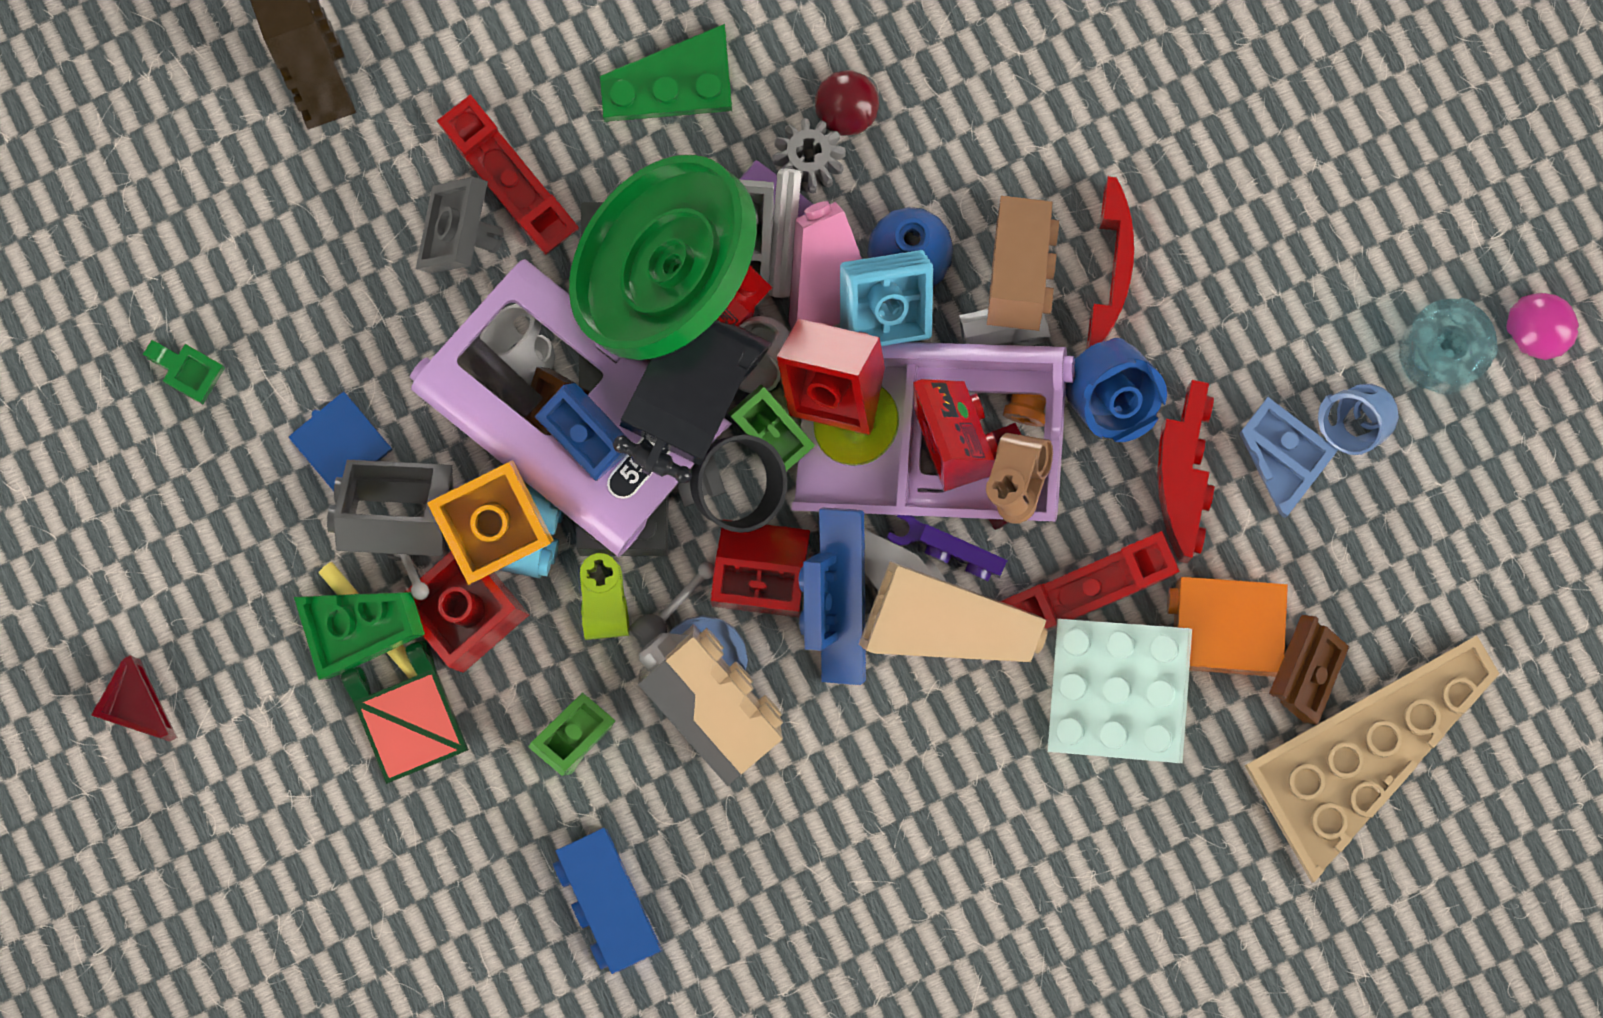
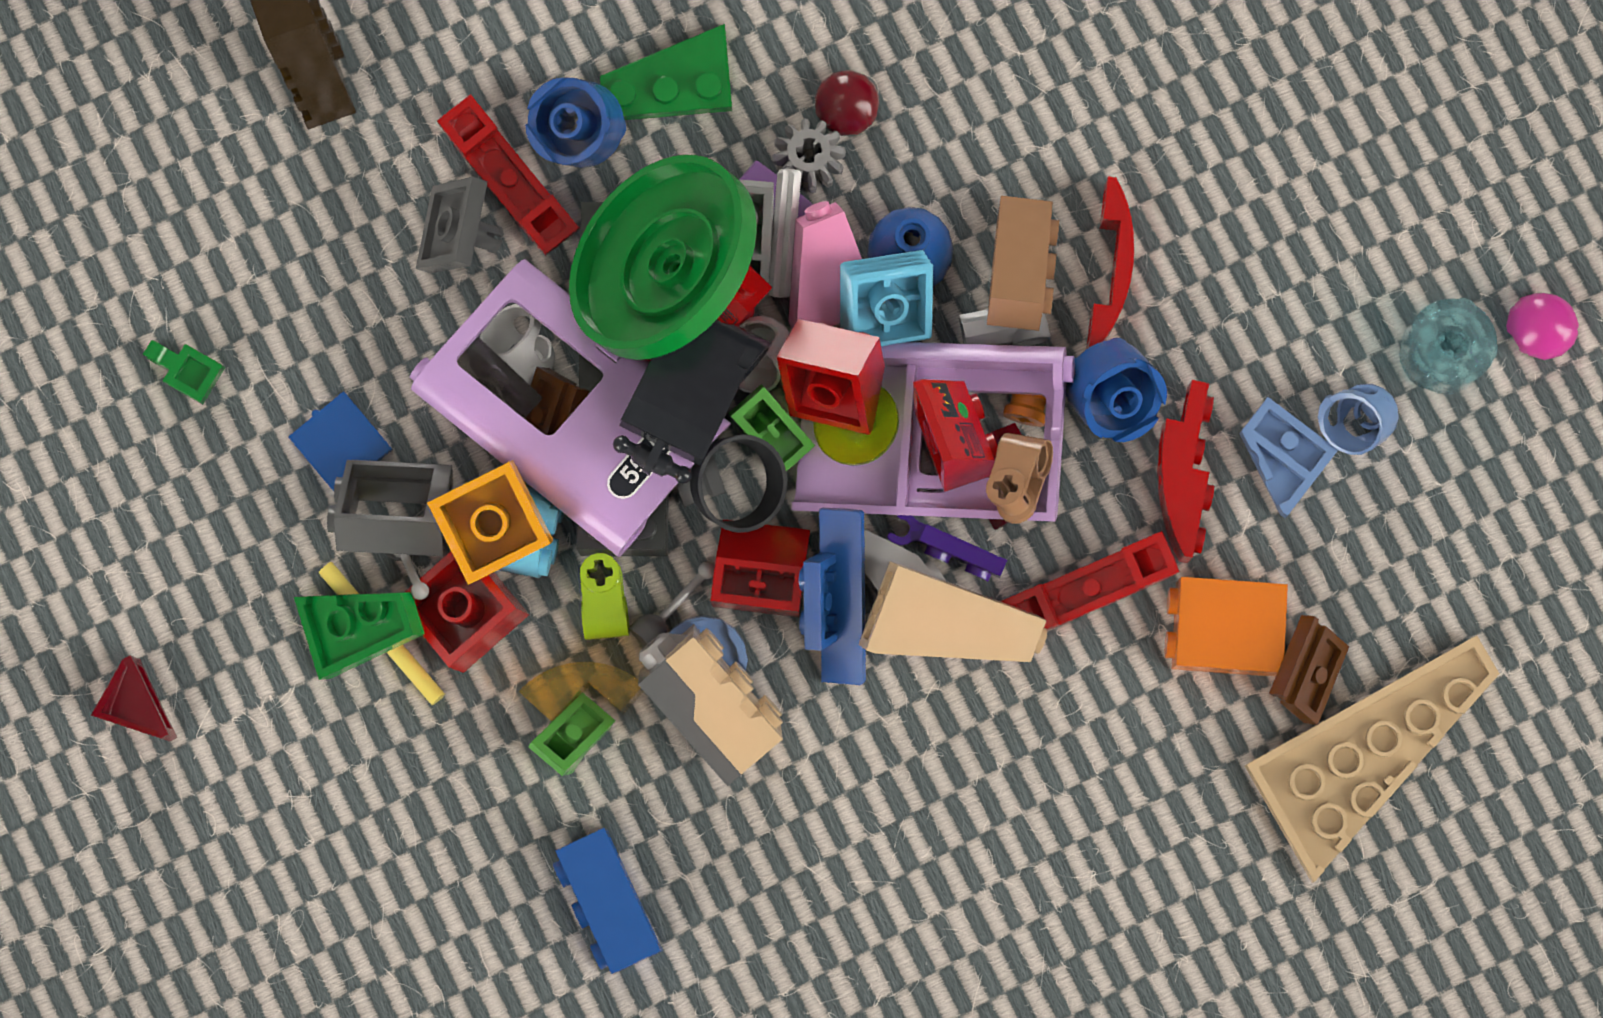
(410, 721): flag -> none
(551, 122): none -> blue brick
(560, 686): none -> clear yellow brick
(582, 429): blue slope -> none
(1120, 690): light aqua plate -> none

